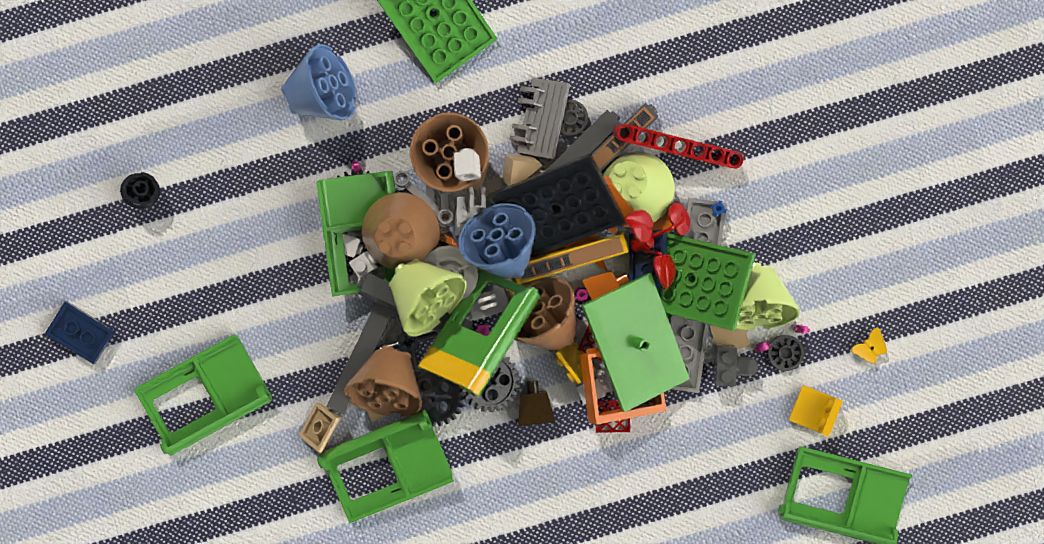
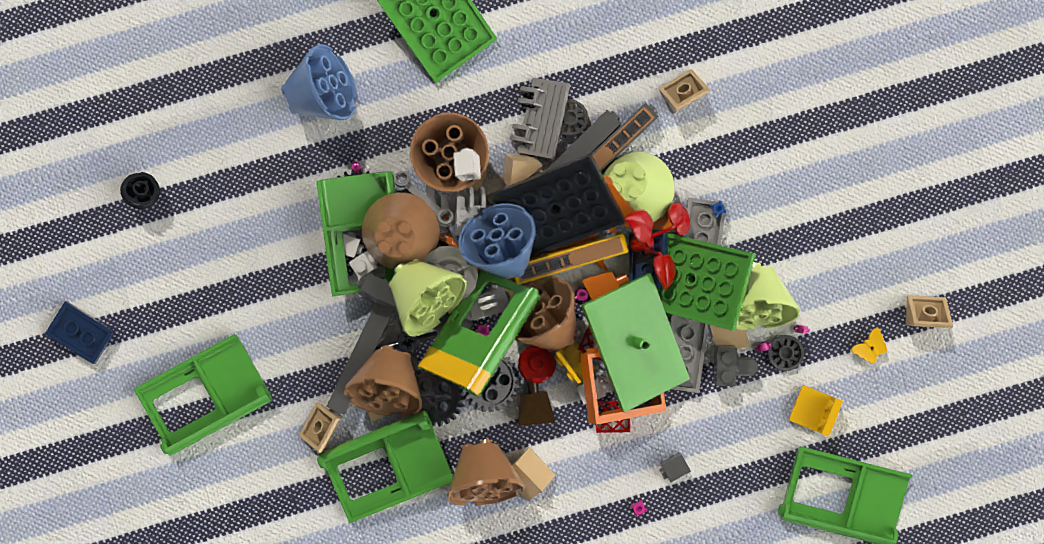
(483, 476): none -> medium nougat cone
(533, 473): none -> tan slope
(536, 364): none -> red tile
(638, 508): none -> dark pink piece
(674, 467): none -> dark grey brick
(683, 91): none -> tan slope
(686, 149): red beam -> none
(928, 312): none -> tan slope

